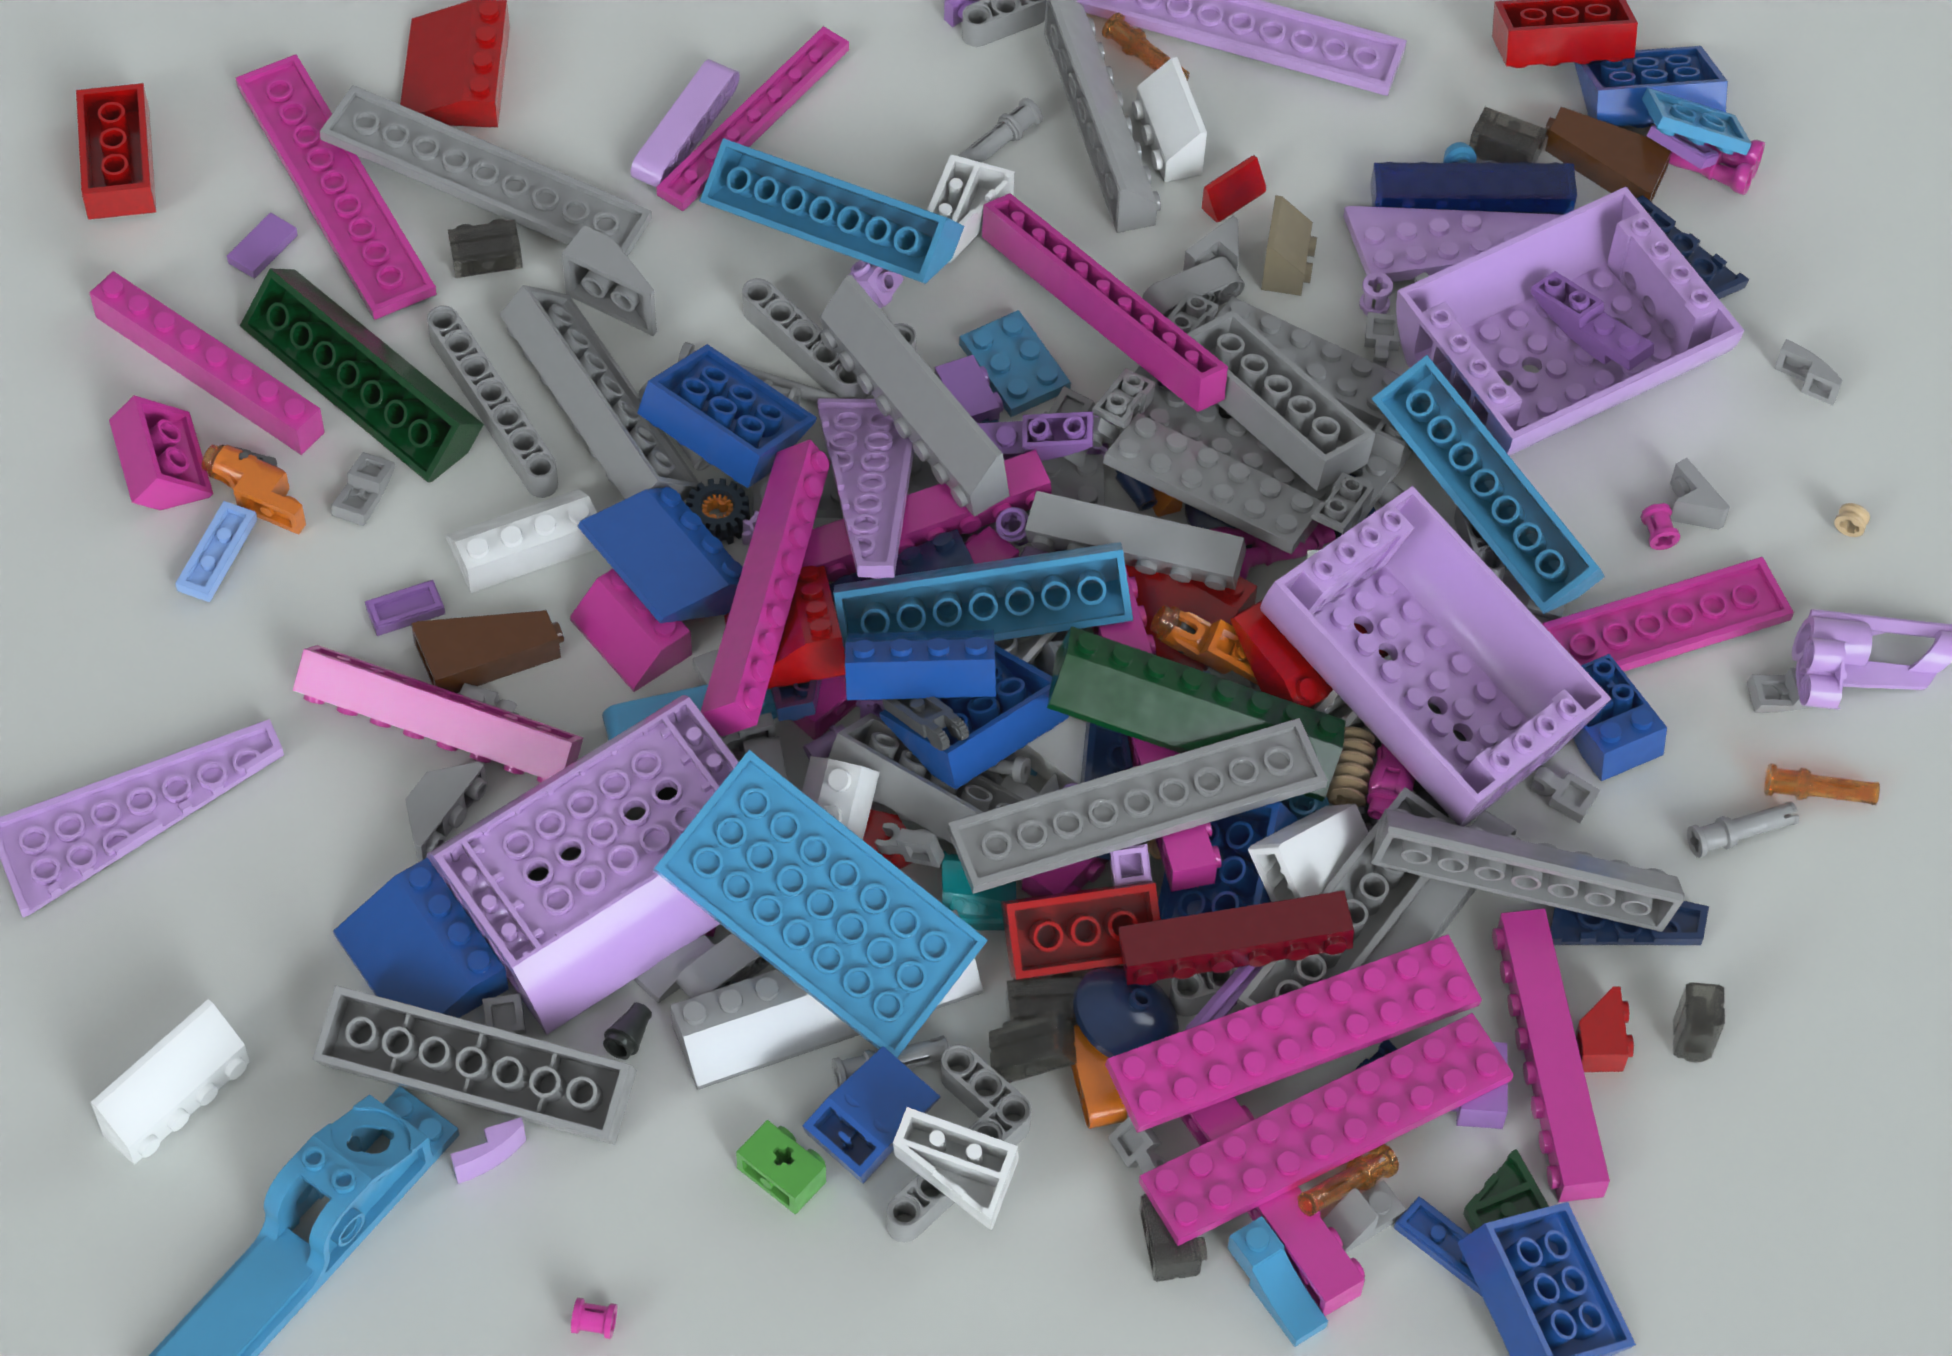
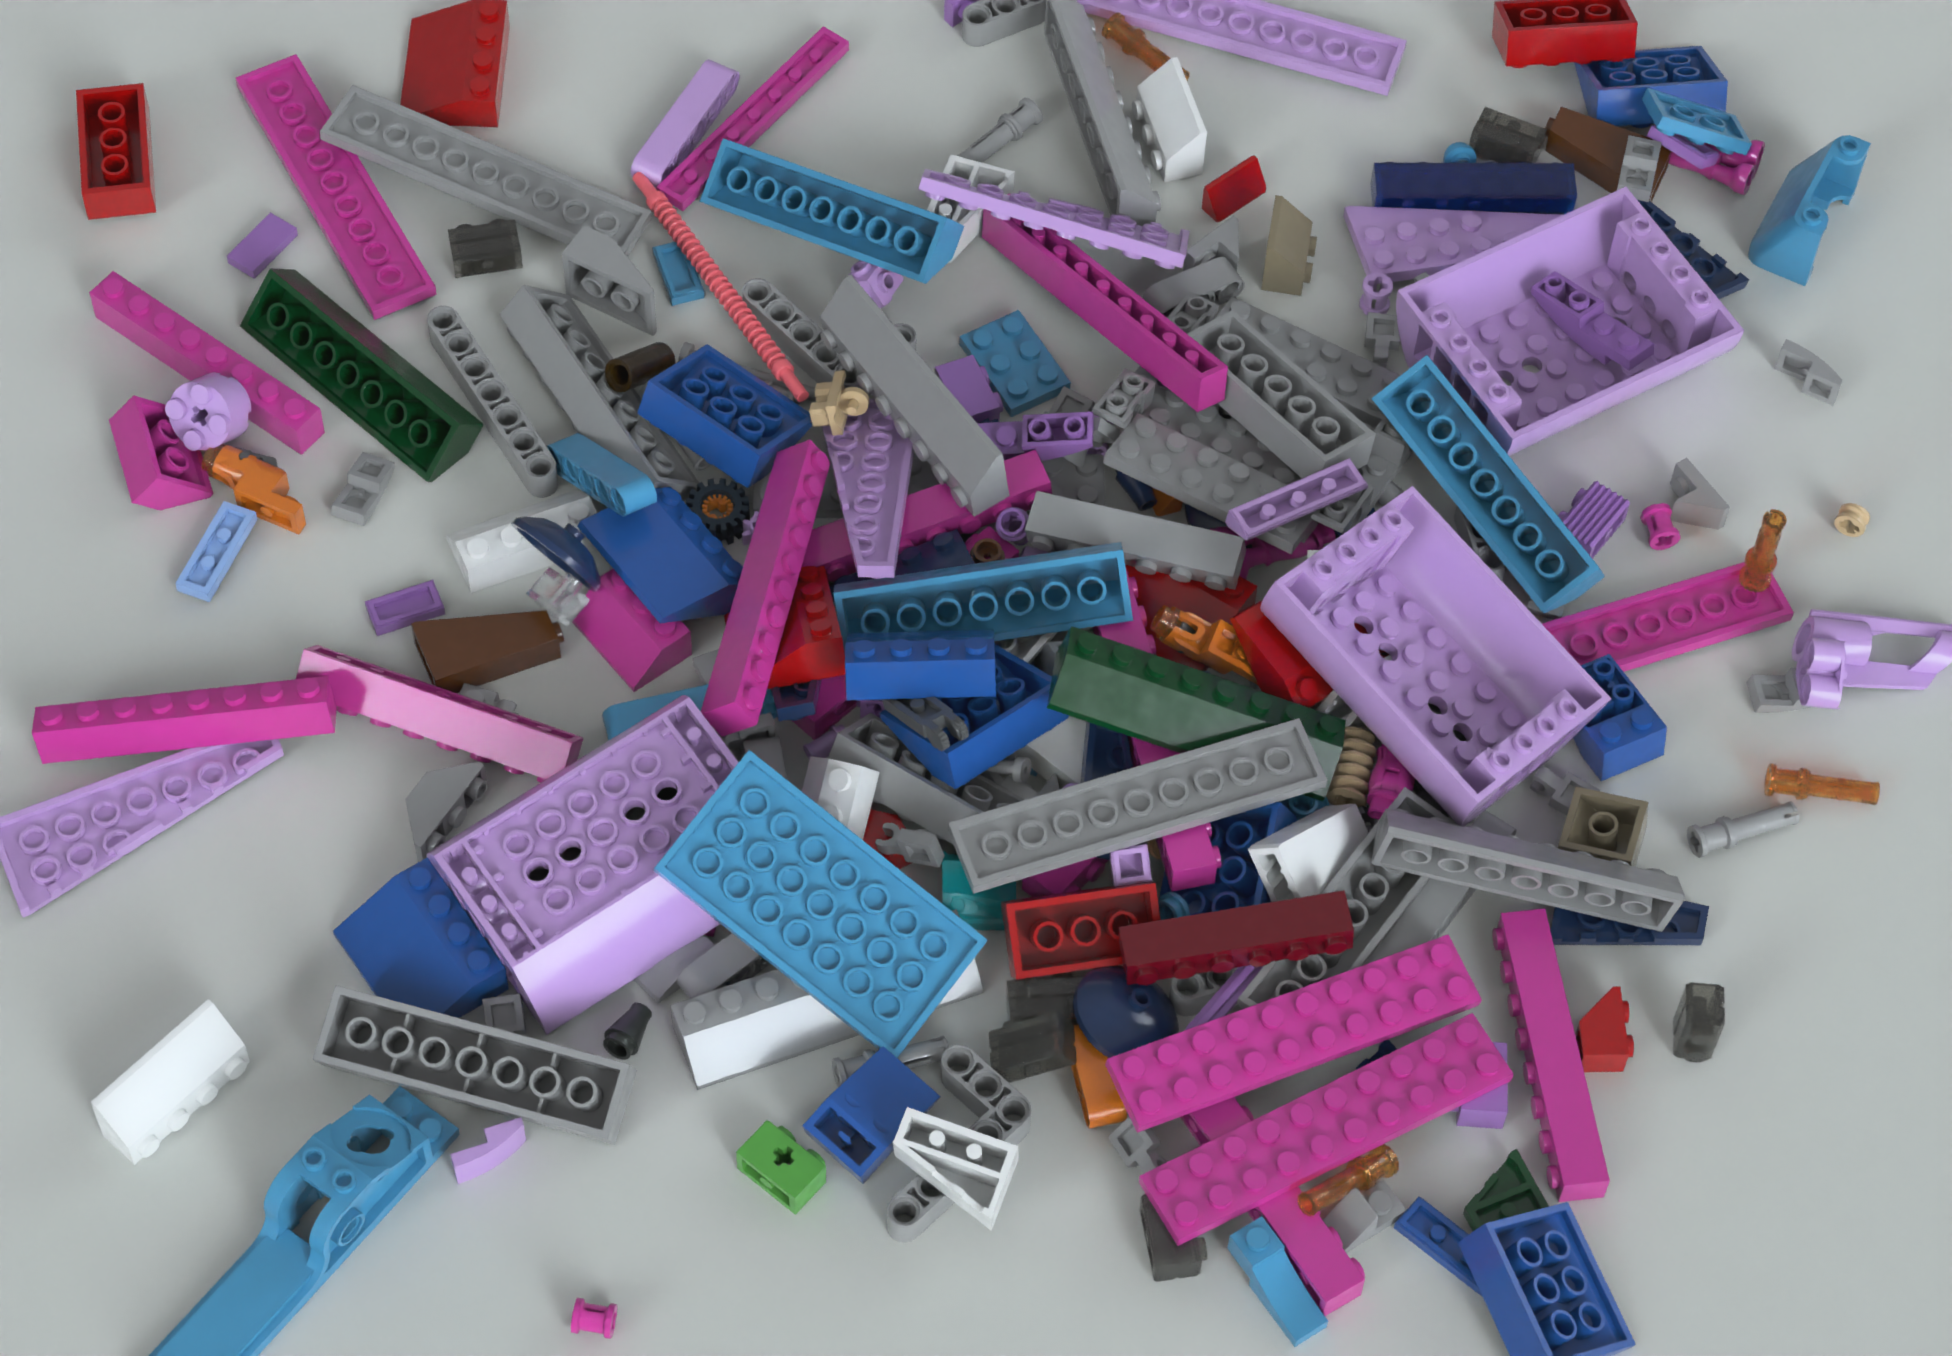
(184, 719): none -> dark pink brick
(209, 411): none -> lavender brick
(559, 595): none -> clear brick
(561, 547): none -> dark blue dish
(602, 474): none -> dark azure beam
(638, 366): none -> dark brown pin
(677, 274): none -> dark azure tile
(721, 287): none -> coral hose
(836, 403): none -> tan hips
(987, 547): none -> reddish brown plate
(1065, 217): none -> lavender wing
(1172, 906): none -> dark azure plate
(1295, 500): none -> lavender slope
(1595, 516): none -> medium lavender brick
(1605, 825): none -> dark tan slope
(1639, 166): none -> light grey slope
(1762, 558): none -> clear orange pin
(1796, 219): none -> dark azure windscreen

